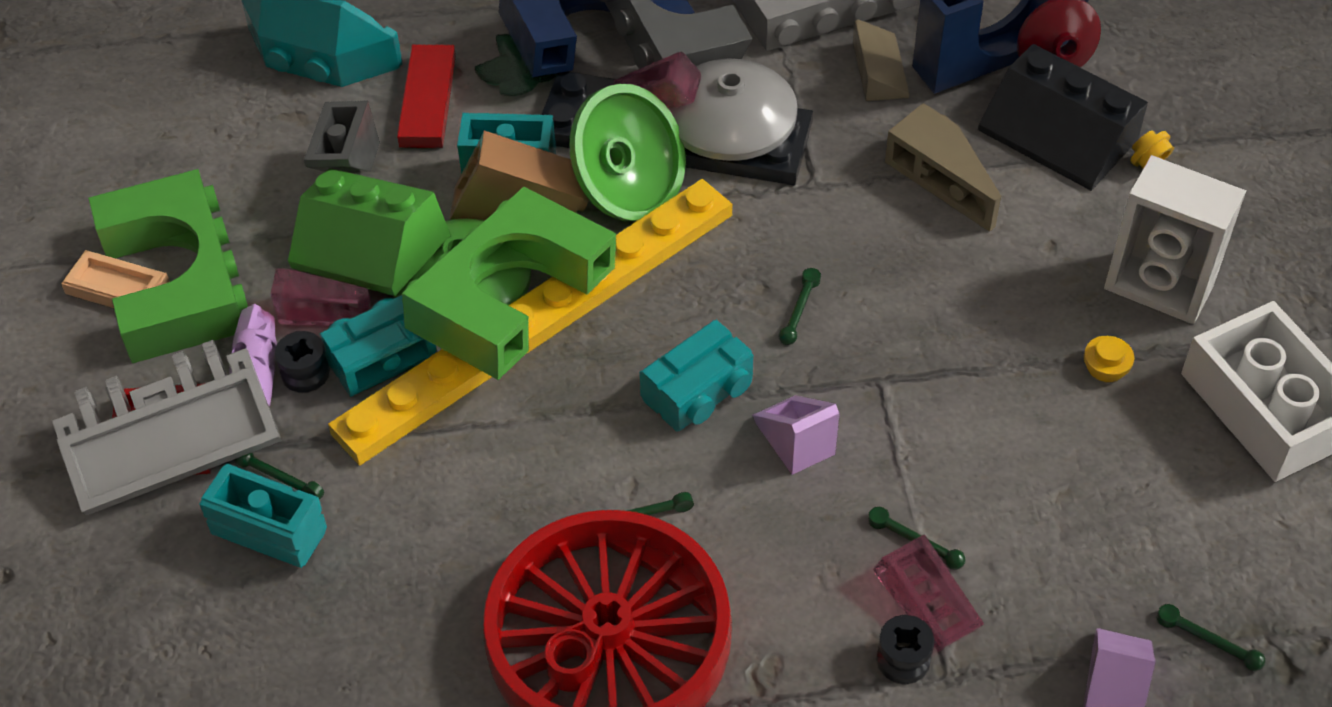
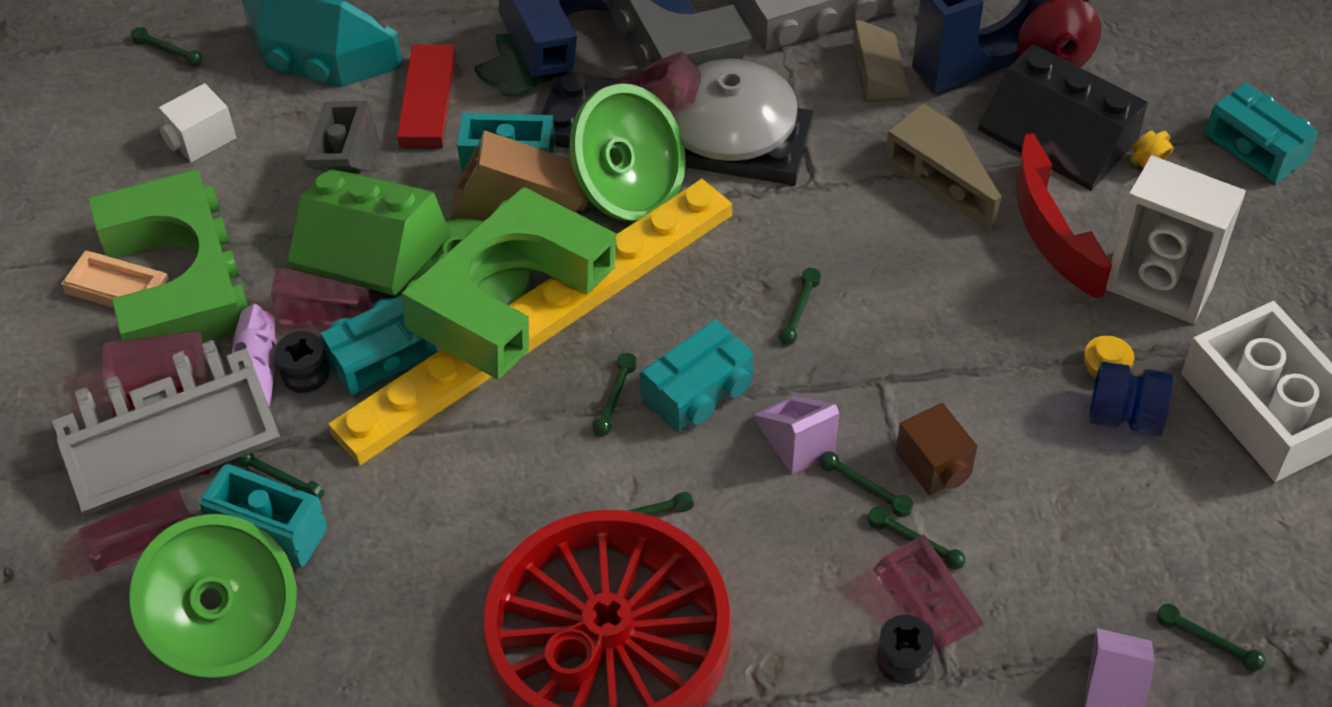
(131, 530): none -> clear pink slope
(141, 36): none -> dark green hinge
(150, 359): none -> clear pink slope
(196, 123): none -> white brick
(222, 557): none -> bright green dish
(626, 364): none -> dark green hinge
(901, 504): none -> dark green hinge
(936, 449): none -> reddish brown brick
(1073, 256): none -> red slope
(1137, 399): none -> clear blue wheel
(1261, 132): none -> teal brick

